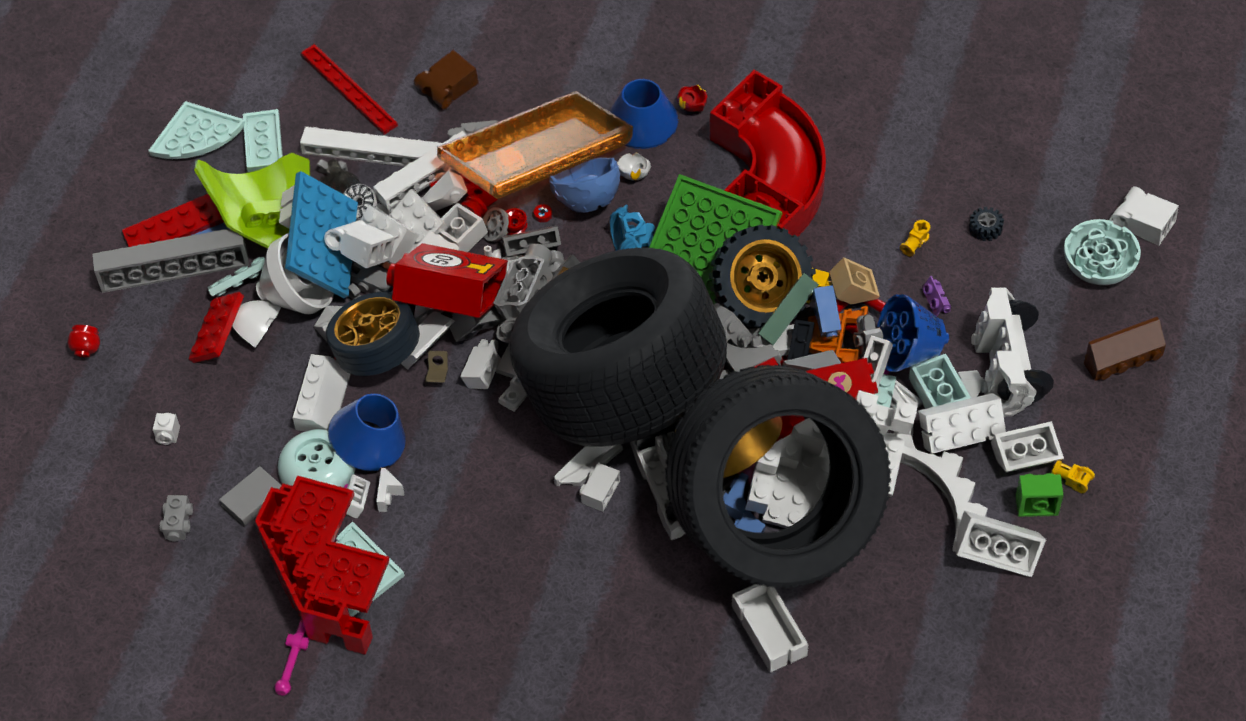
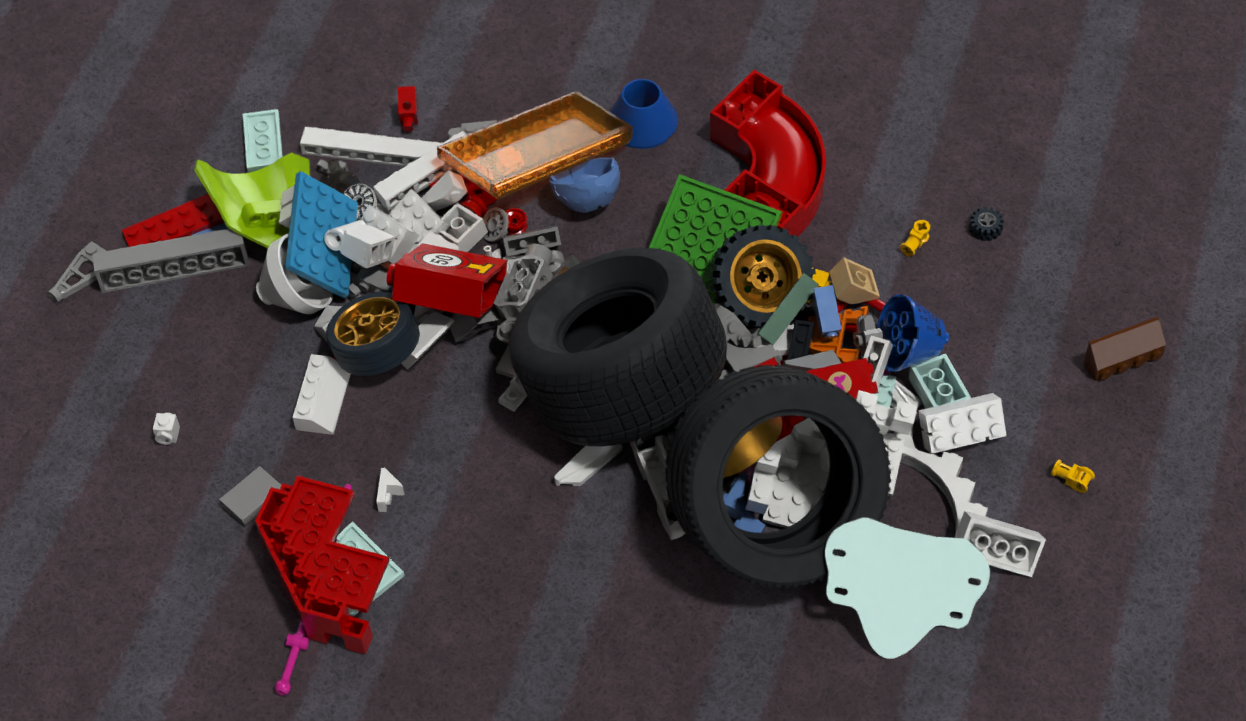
(62, 289): none -> light grey plate
(83, 340): red piece -> none
(176, 517): light grey brick -> none
(195, 132): light aqua plate -> none
(216, 327): red plate -> none
(242, 273): light aqua wing -> none
(254, 320): white brick -> none
(305, 447): light aqua brick -> none
(349, 89): red tile -> none
(357, 506): white slope -> none
(363, 445): blue cone -> none
(408, 112): none -> red torso
(436, 372): dark tan bracket -> none
(447, 79): reddish brown piece -> none
(481, 365): white hinge -> none
(542, 213): red tile -> none
(600, 486): white brick -> none
(629, 236): dark azure piece -> none
(633, 166): white hair -> none
(692, 98): red hair -> none
(769, 626): white piece -> none
(903, 581): none -> light aqua piece
(933, 293): medium lavender hinge -> none
(972, 382): white tile -> none
(1002, 336): white piece -> none
(1026, 447): white slope -> none
(1039, 495): bright green brick -> none
(1112, 248): light aqua brick -> none
(1146, 215): white piece -> none

